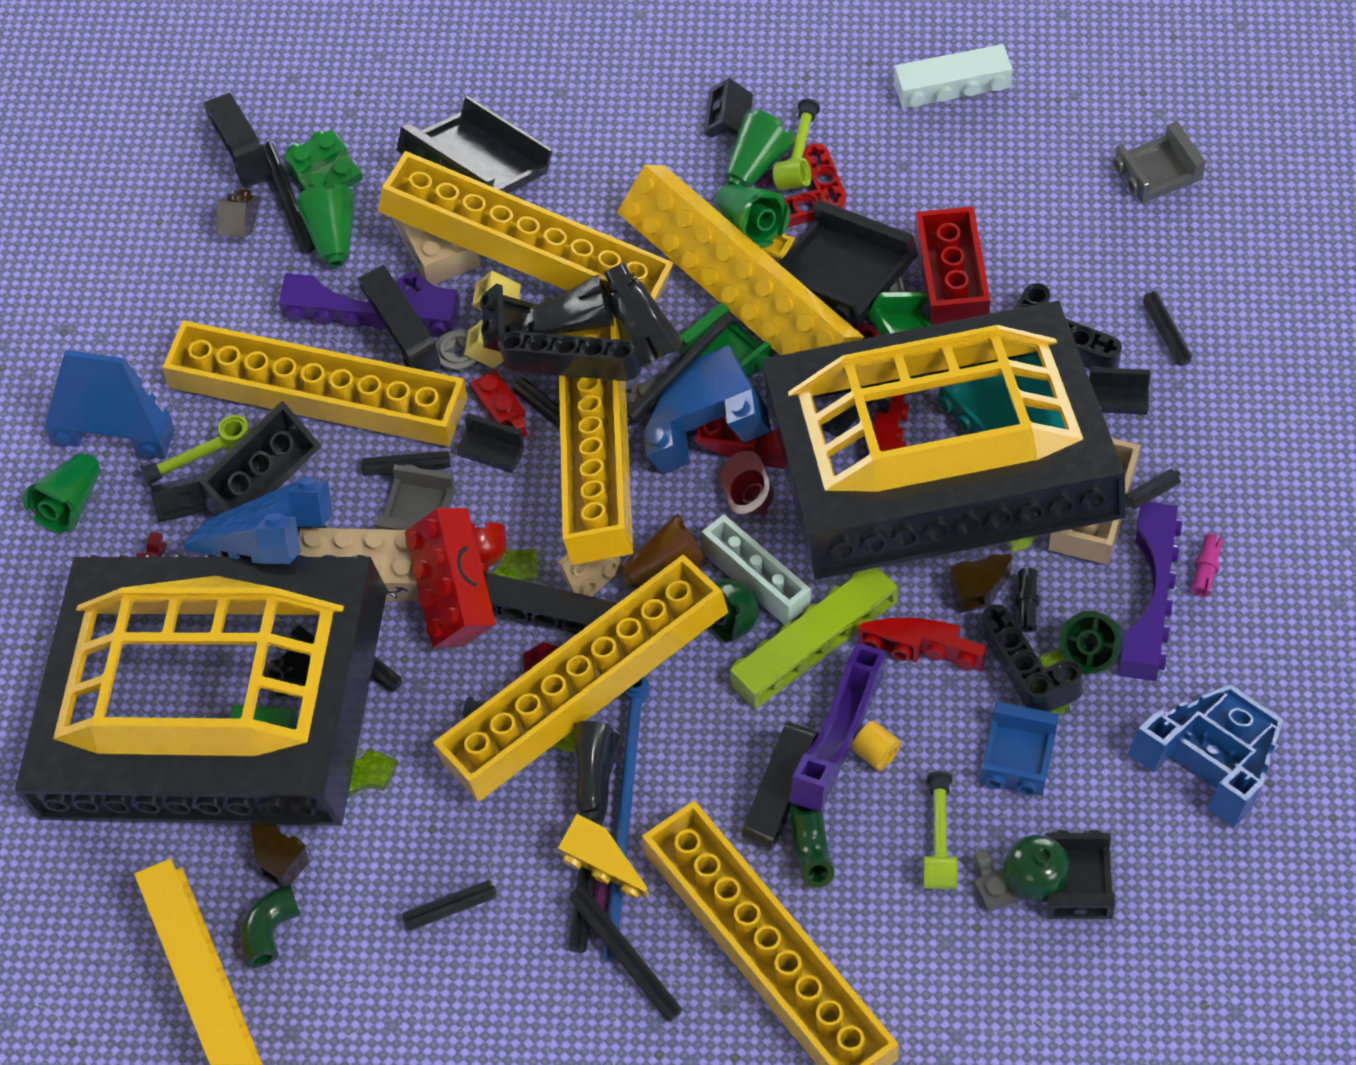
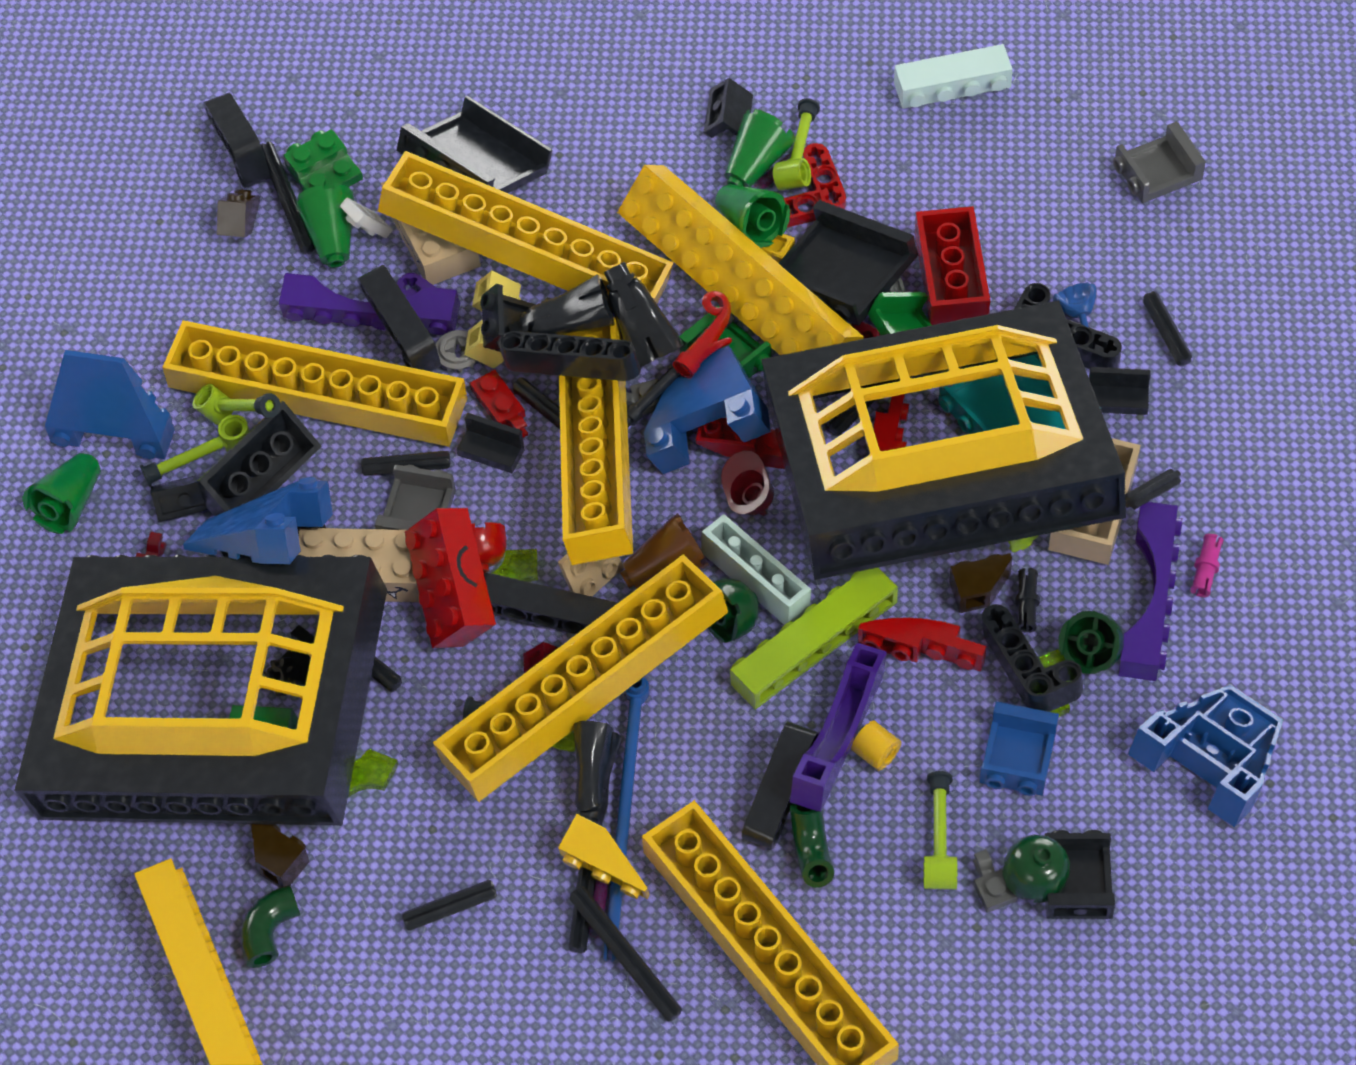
(217, 405): none -> lime piece
(366, 218): none -> white plate
(707, 343): none -> red plant
(1077, 300): none -> blue piece

